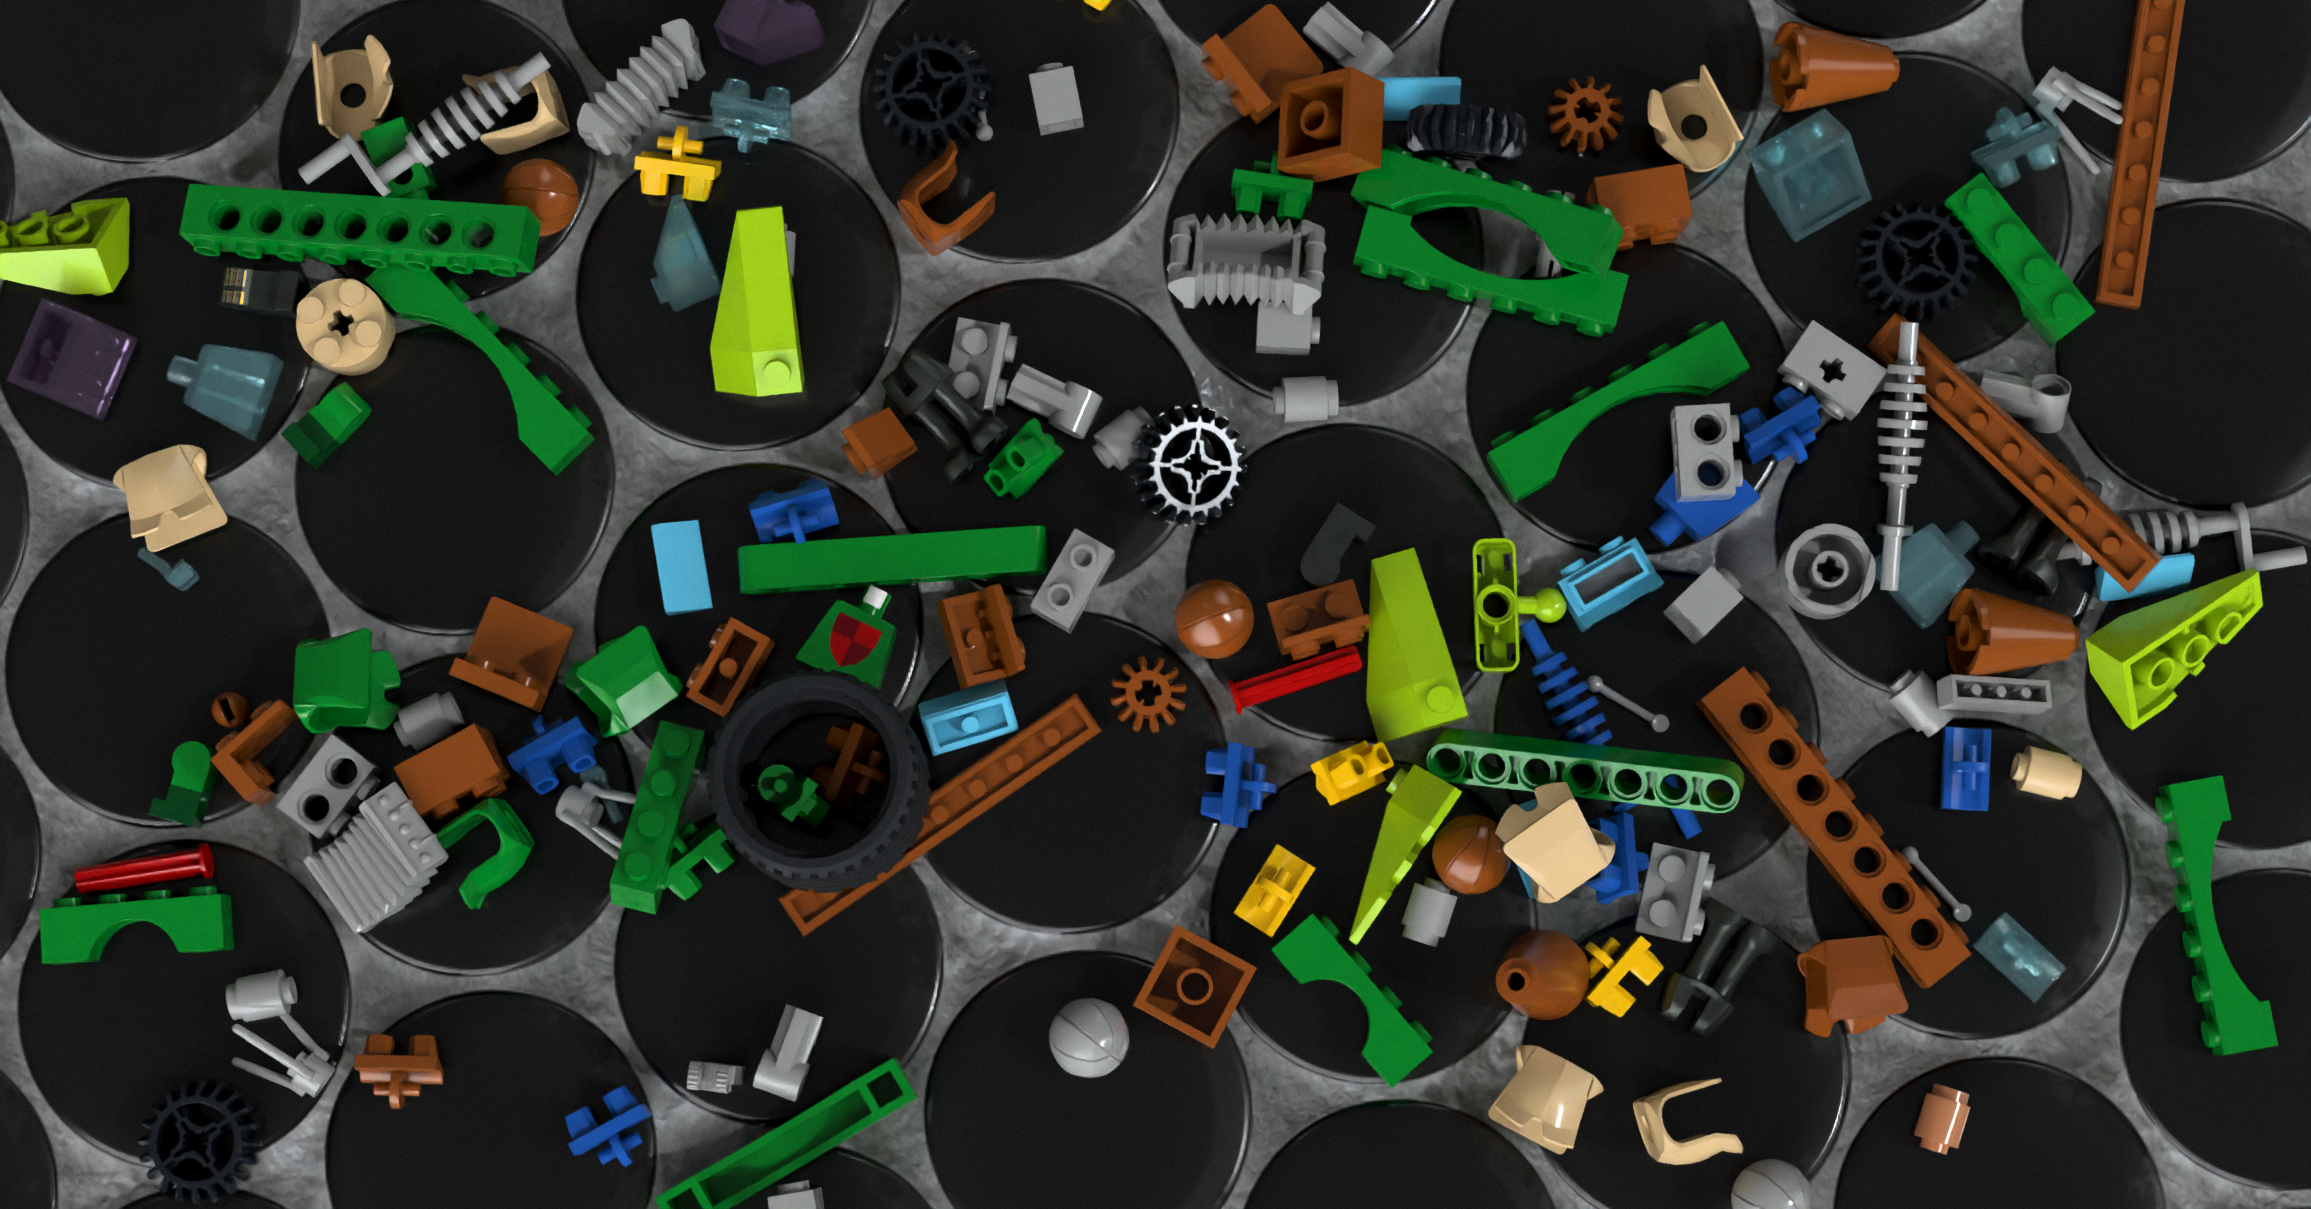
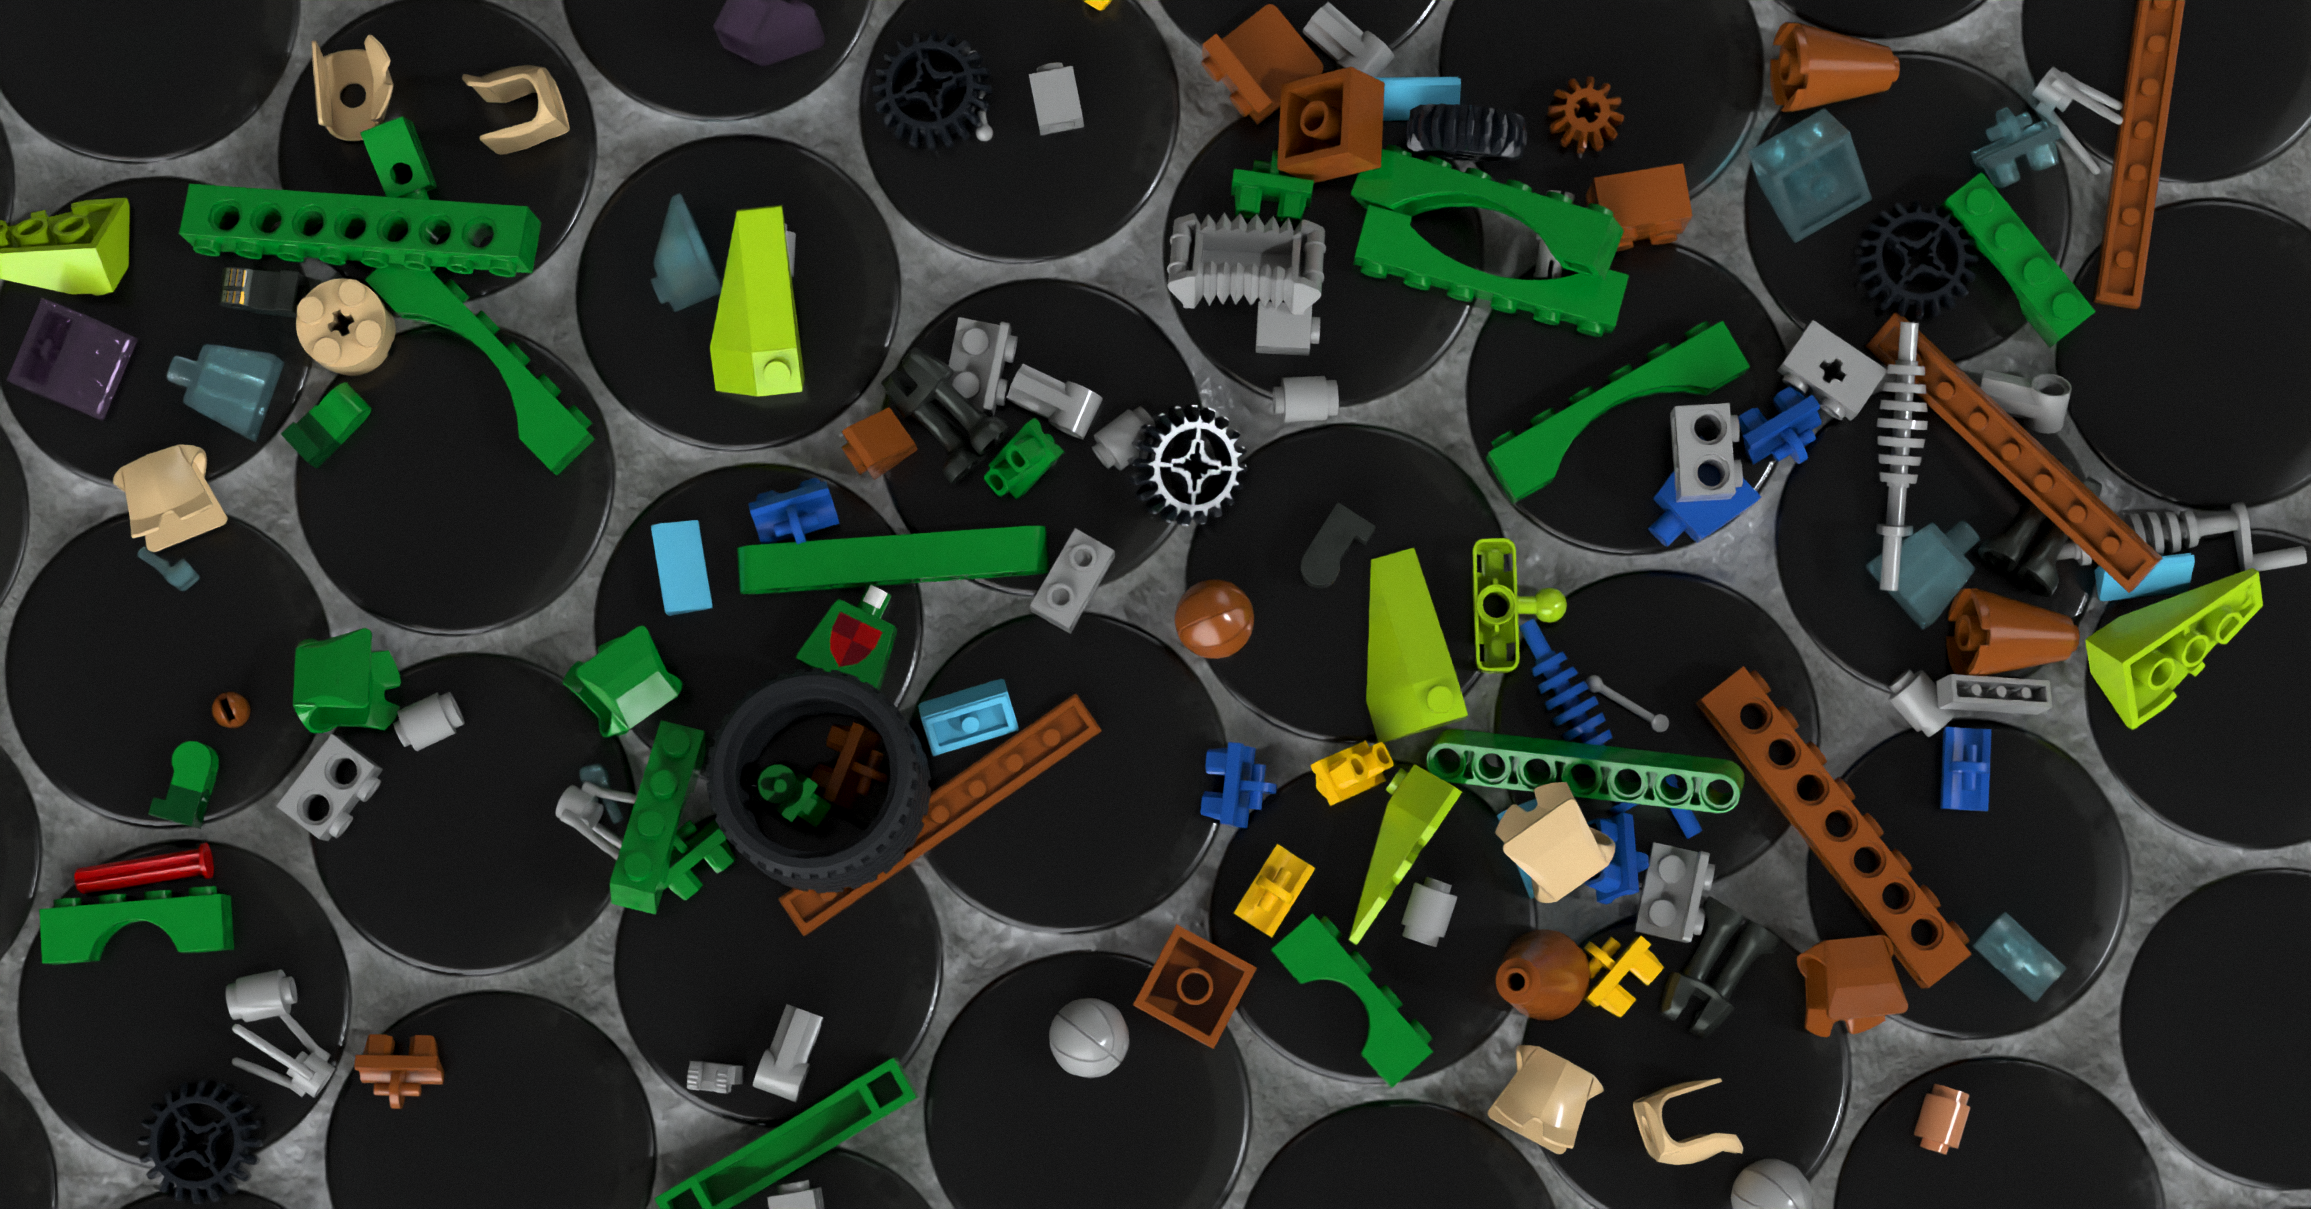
(237, 750): dark orange bracket -> none
(378, 860): light grey piece -> none
(433, 138): light grey piece -> none
(454, 774): dark orange brick -> none
(500, 868): green piece -> none
(515, 654): dark orange bracket -> none
(545, 189): dark orange piece -> none
(551, 747): blue hips -> none
(588, 1134): blue hips -> none
(641, 89): light grey piece -> none
(697, 171): yellow hips -> none
(730, 668): dark orange brick -> none
(751, 118): clear light blue hips -> none
(926, 185): dark orange piece -> none
(981, 636): dark orange bracket -> none
(1135, 687): dark orange gear -> none
(1294, 677): red axle -> none
(1318, 619): dark orange bracket -> none
(1470, 855): dark orange piece -> none
(1608, 582): medium azure window -> none
(1696, 98): tan piece -> none
(1704, 603): light grey brick -> none
(1848, 558): light grey brick -> none
(1960, 912): light grey hinge -> none
(2046, 773): tan brick -> none
(2232, 1013): green arch -> none

